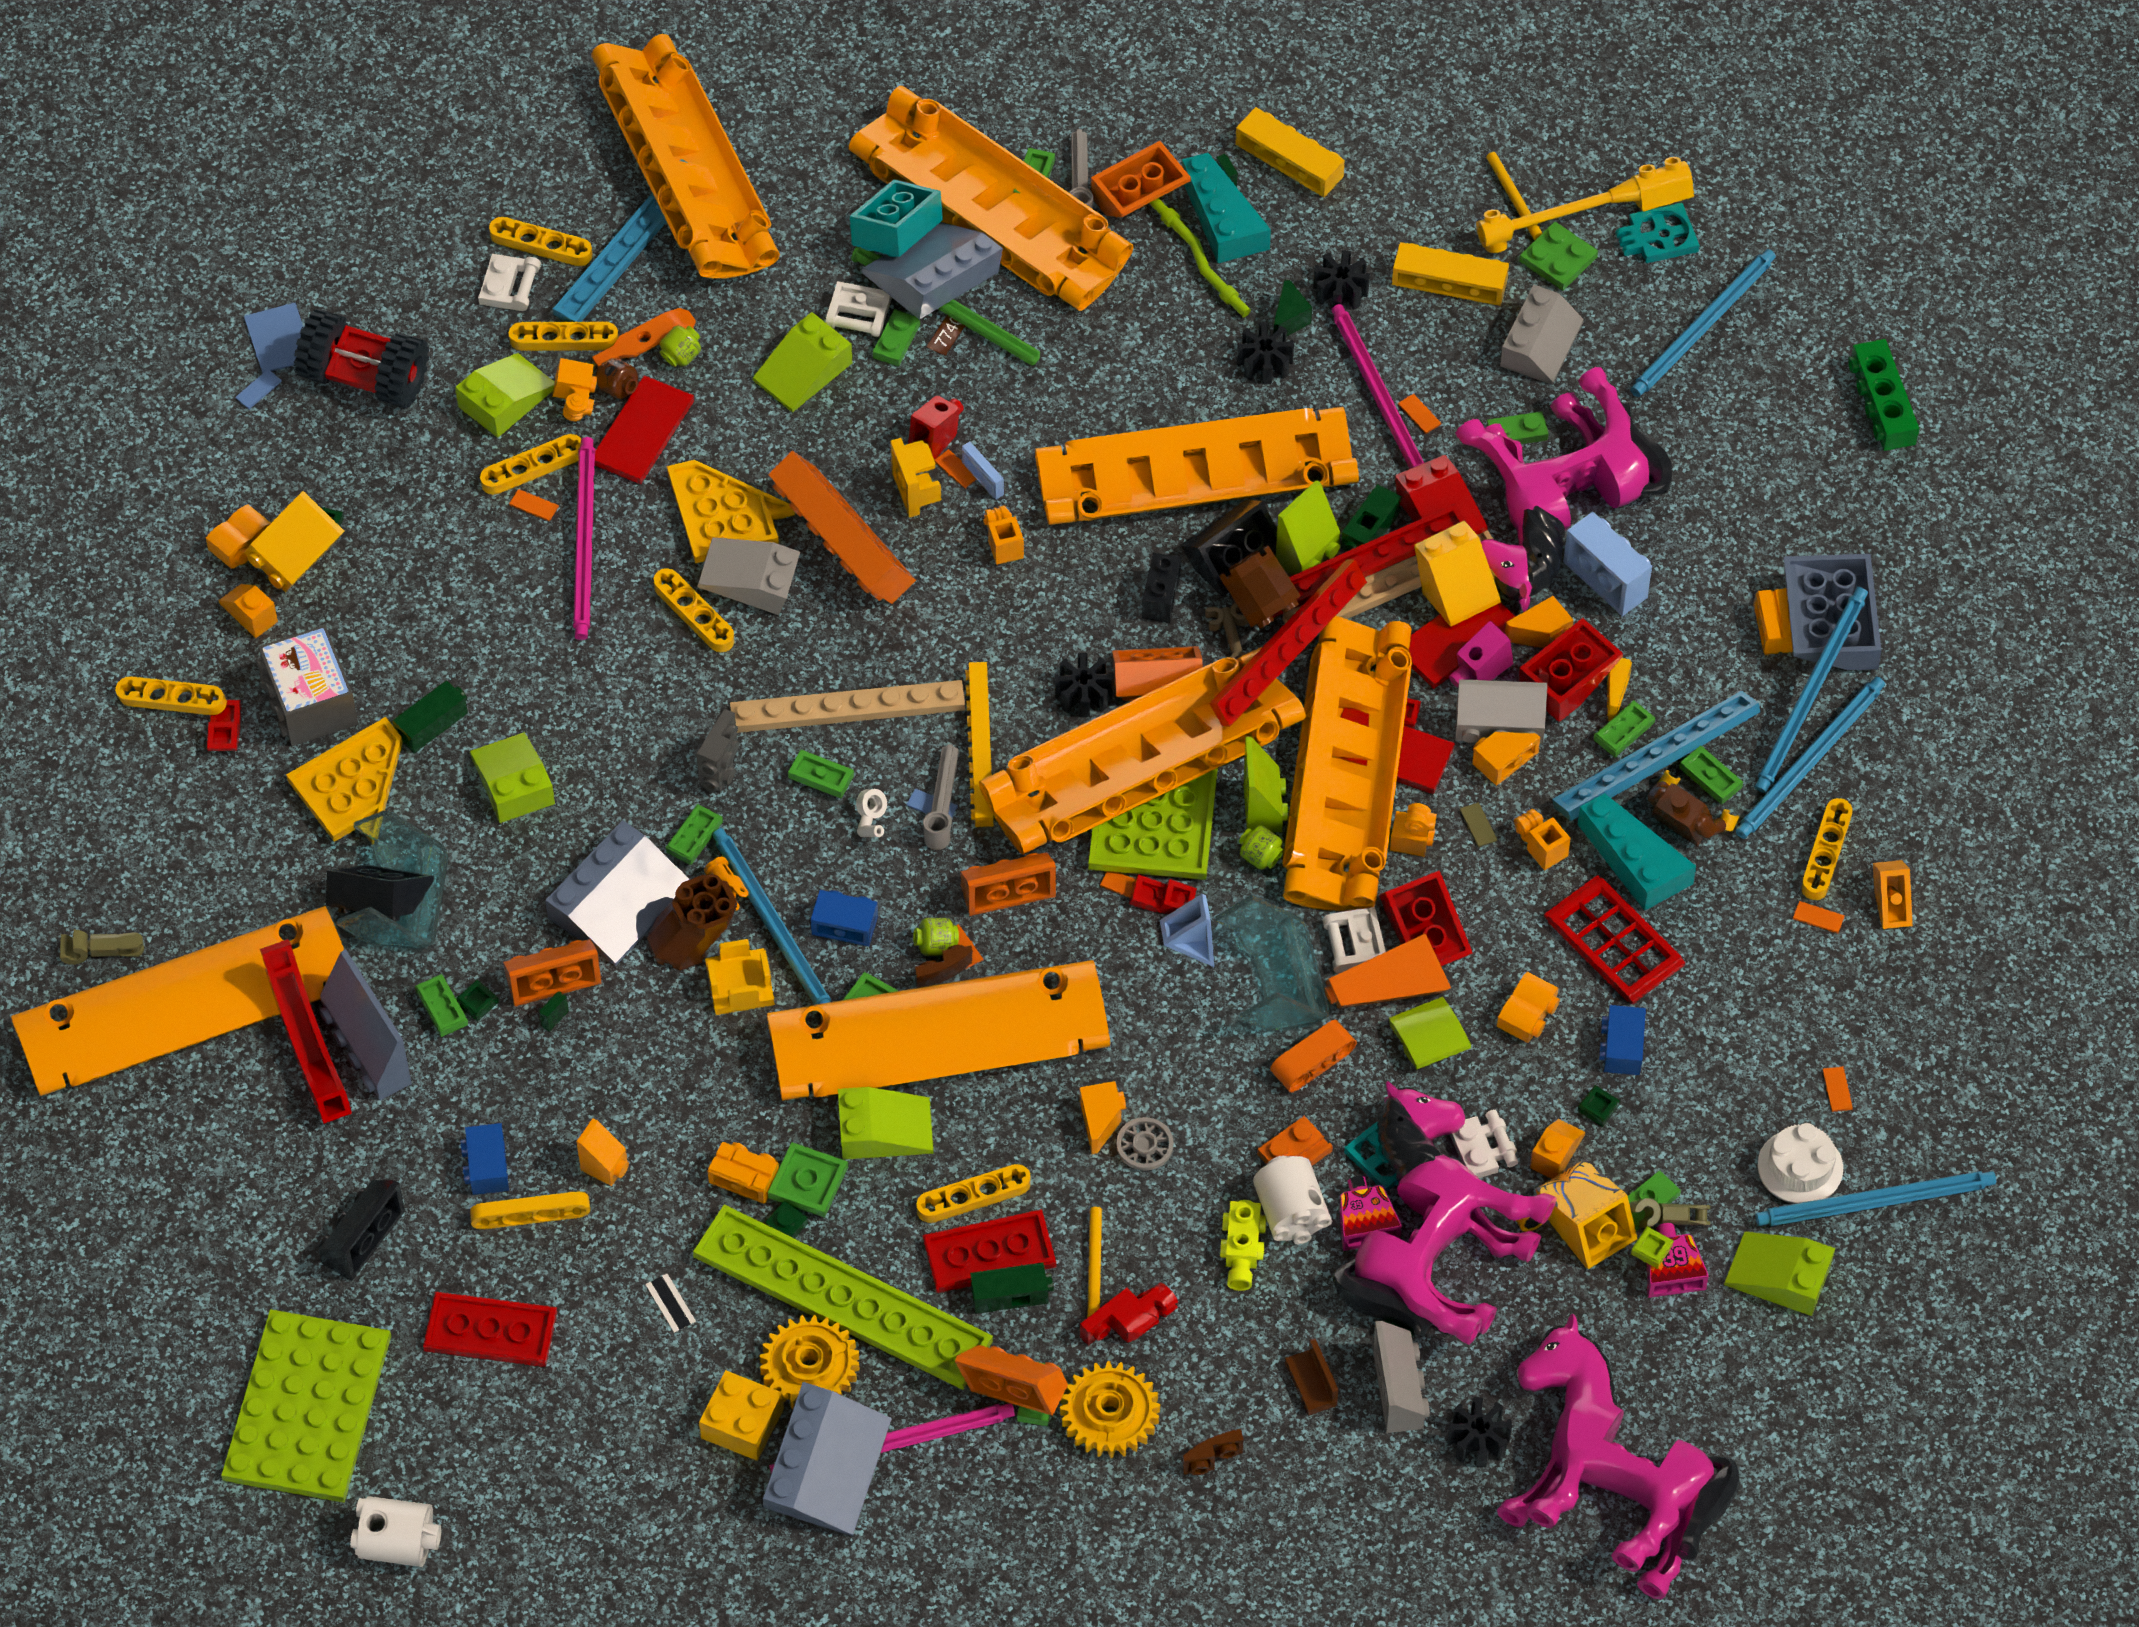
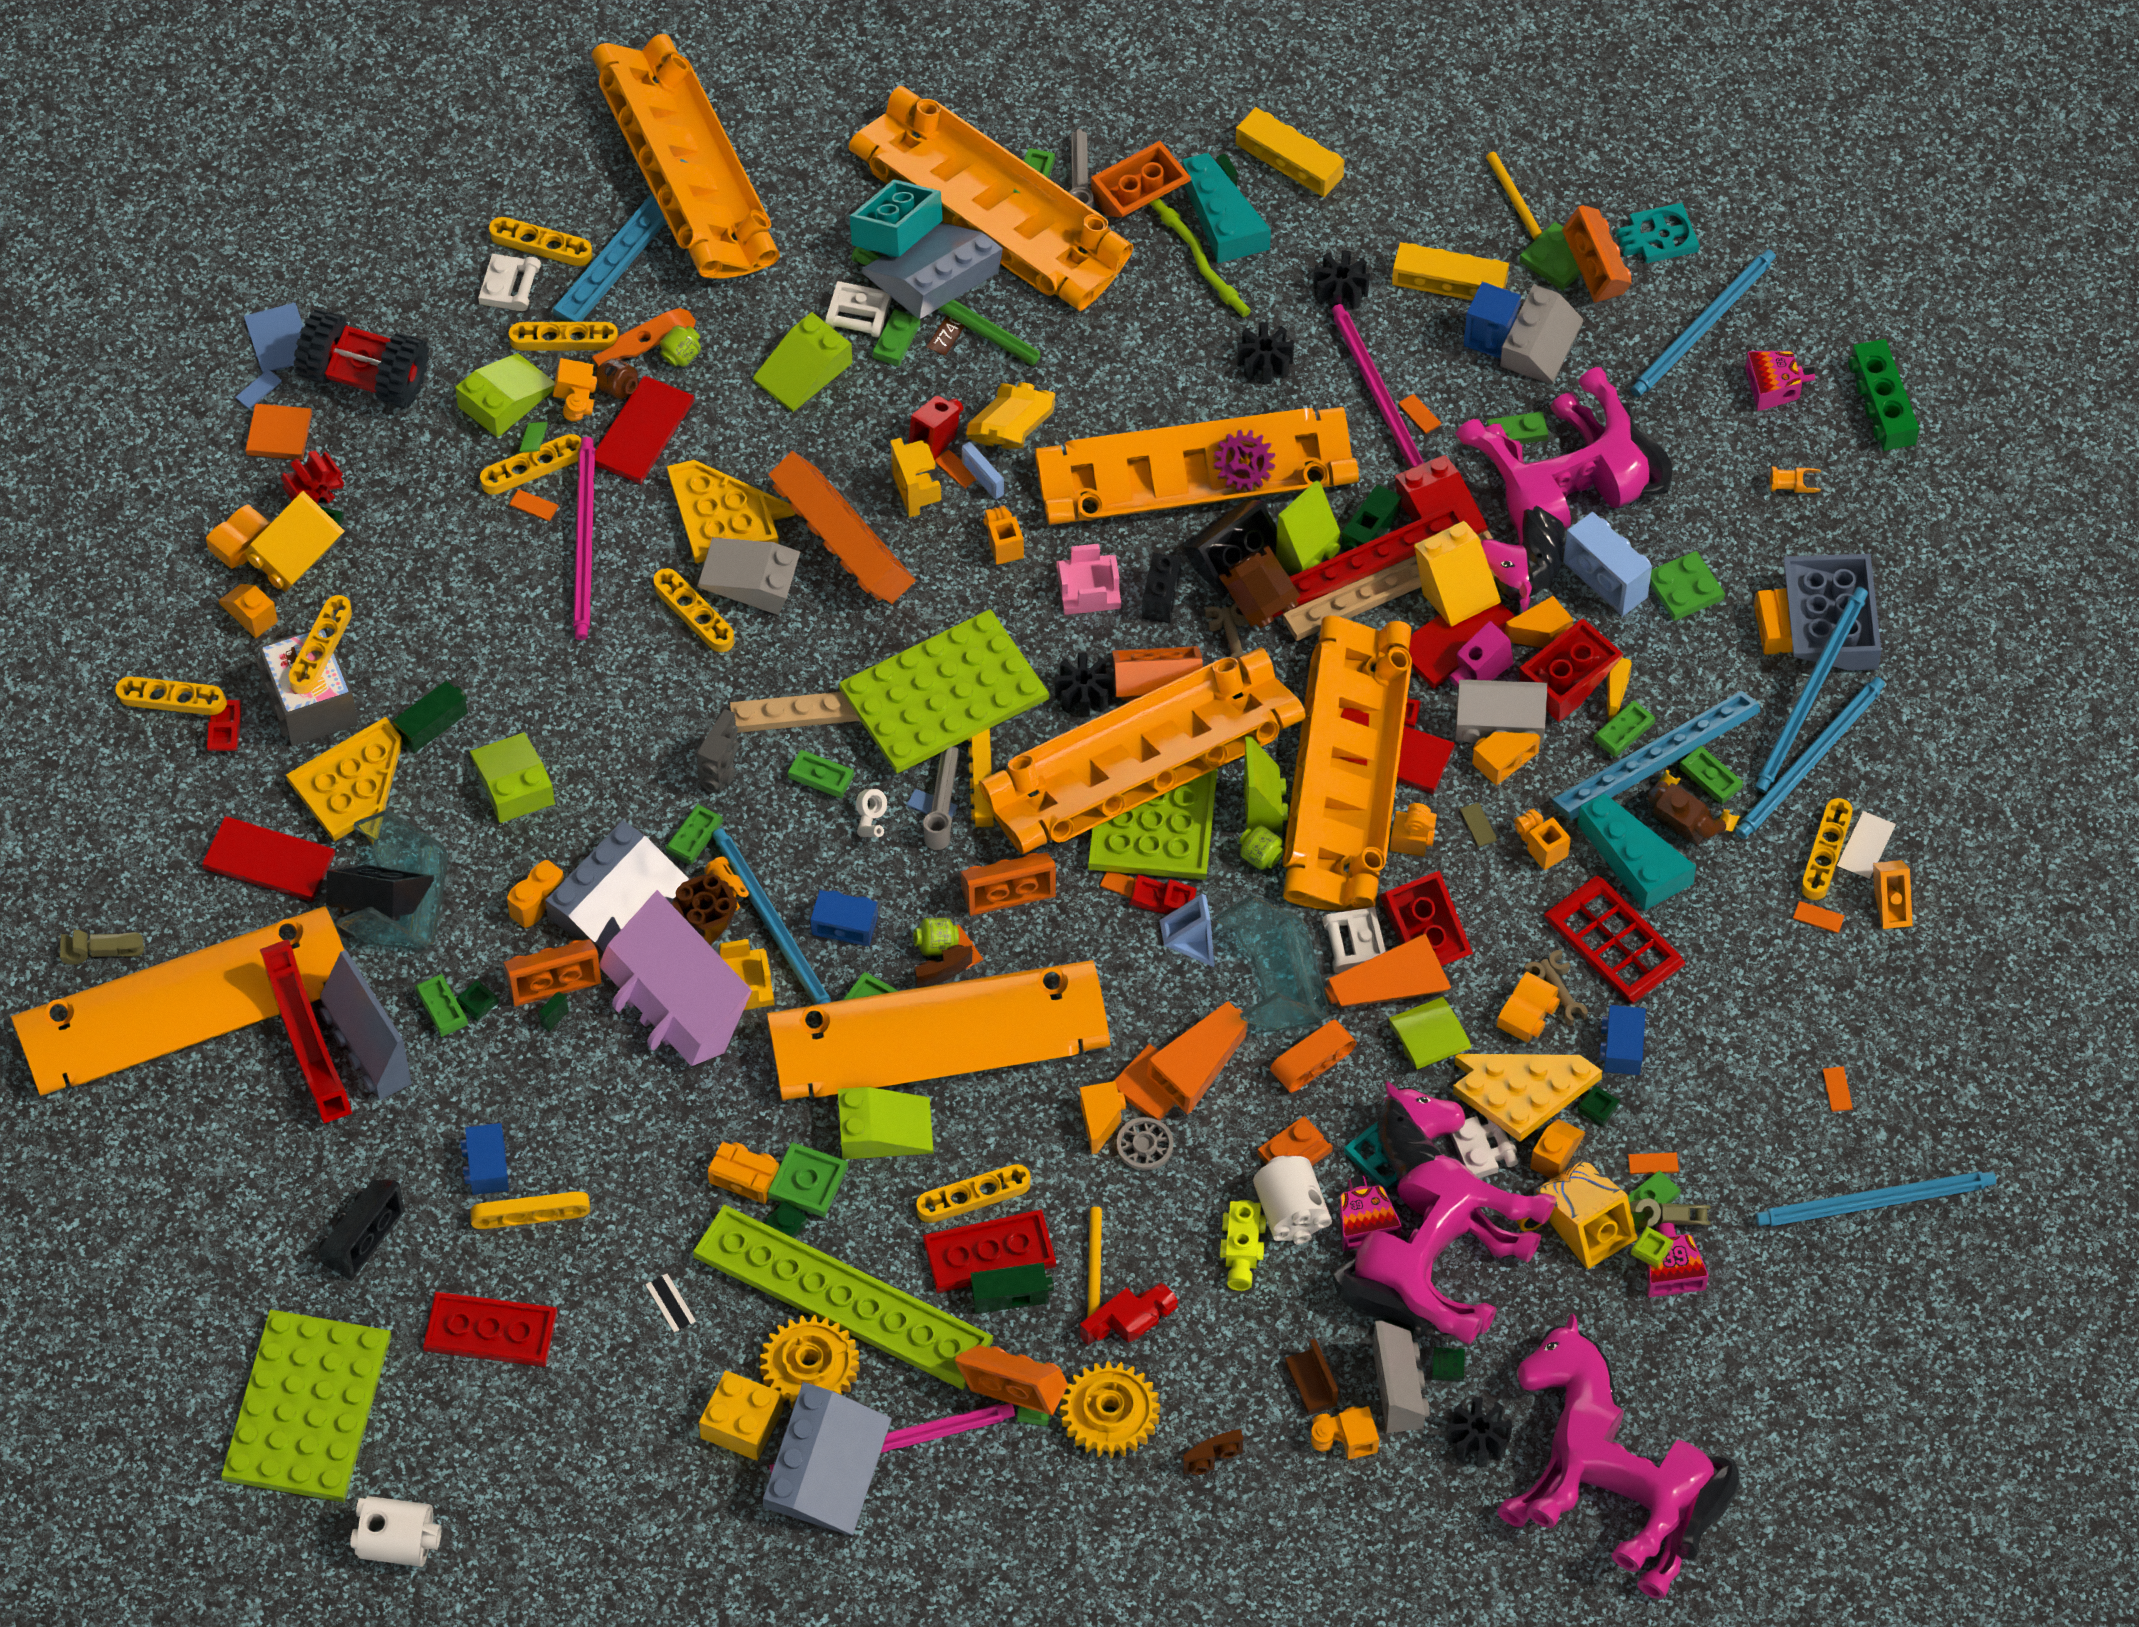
(268, 859): none -> red tile
(278, 431): none -> orange tile
(314, 477): none -> red gear
(317, 643): none -> yellow beam
(528, 897): none -> light orange brick
(533, 437): none -> bright green window
(601, 1153): light orange slope -> none
(675, 982): none -> lavender piece
(943, 691): none -> lime plate
(1011, 416): none -> yellow brick
(1088, 581): none -> bright pink panel
(1141, 1090): none -> orange tile
(1197, 1056): none -> orange slope
(1237, 451): none -> magenta gear
(1288, 643): red plate -> none
(1293, 310): dark green slope -> none
(1351, 1427): none -> light orange brick
(1448, 1364): none -> dark green tile
(1490, 319): none -> blue piece
(1522, 1089): none -> yellow wing
(1550, 970): none -> dark tan bar
(1596, 254): none -> orange slope
(1647, 189): yellow bar -> none
(1653, 1162): none -> orange window
(1685, 586): none -> bright green plate
(1775, 377): none -> torso
(1781, 1269): lime slope -> none
(1791, 480): none -> light orange piece
(1800, 1164): white piece -> none
(1866, 844): none -> white sticker

